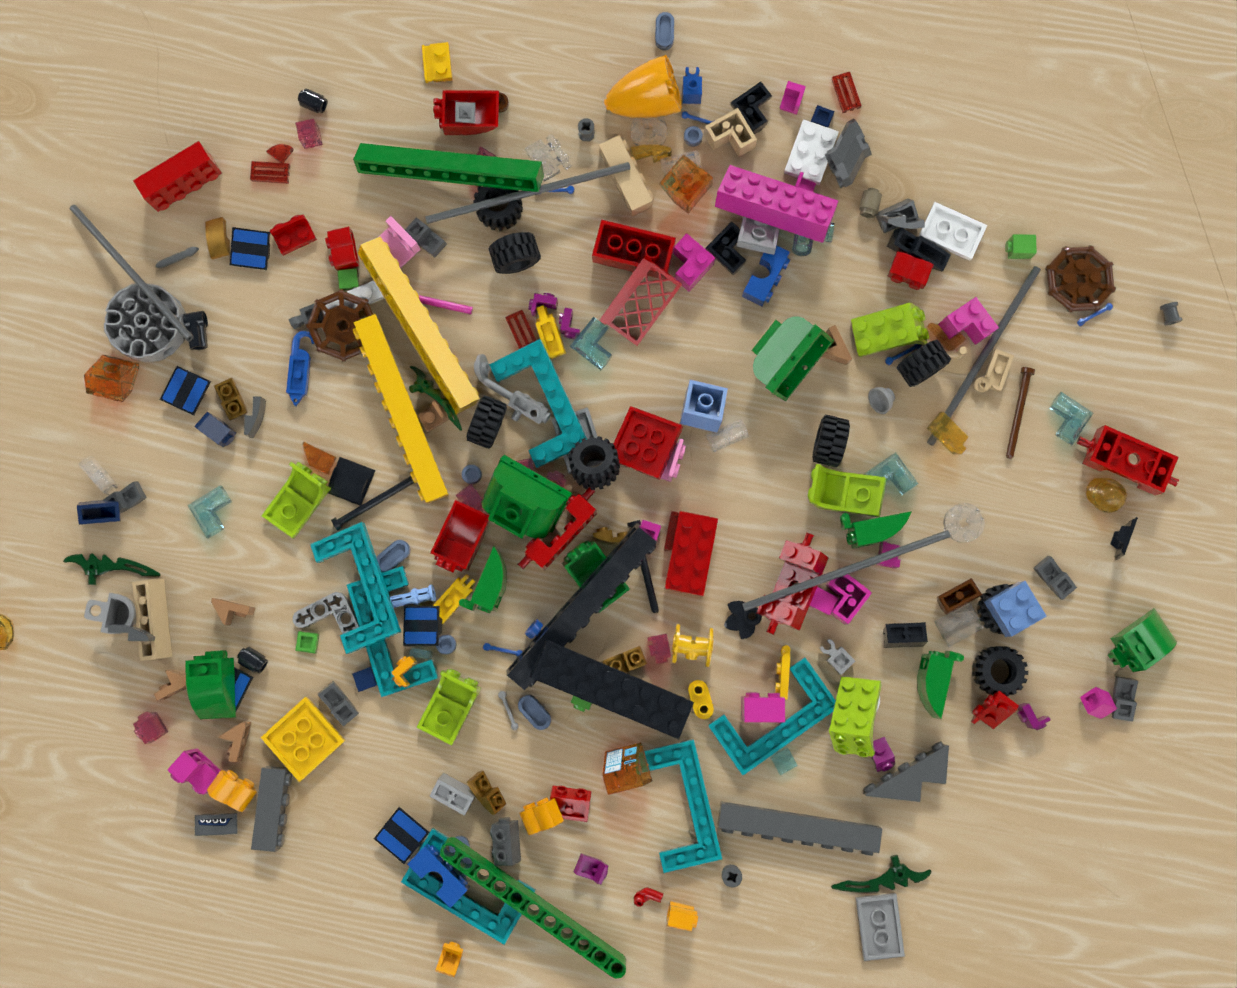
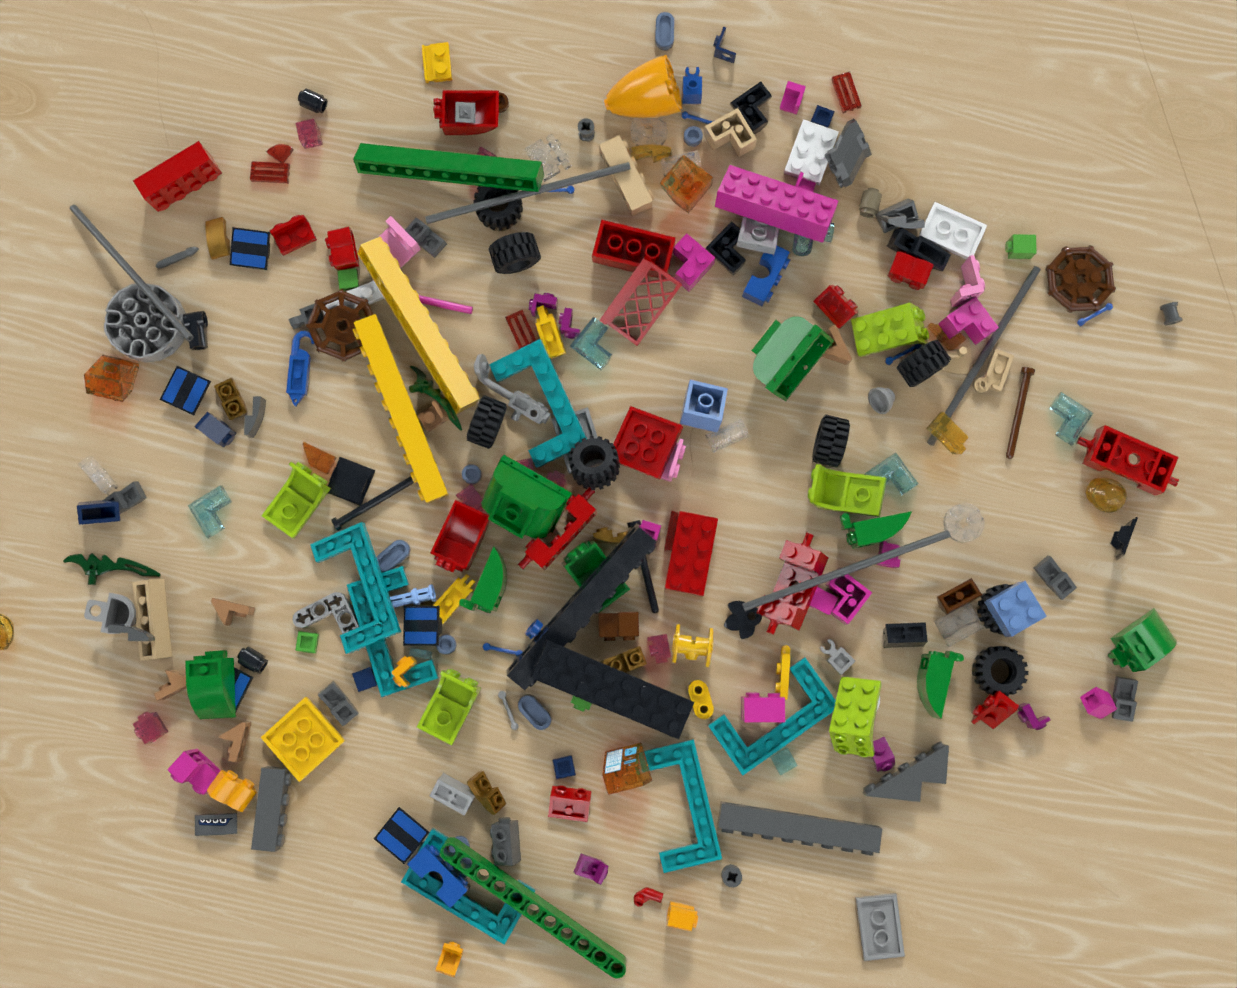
(541, 816): light orange brick -> none
(564, 767): none -> dark blue tile
(619, 625): none -> reddish brown brick
(720, 51): none -> dark blue bracket
(836, 305): none -> red bracket
(898, 874): dark green piece -> none
(974, 284): none -> bright pink bracket

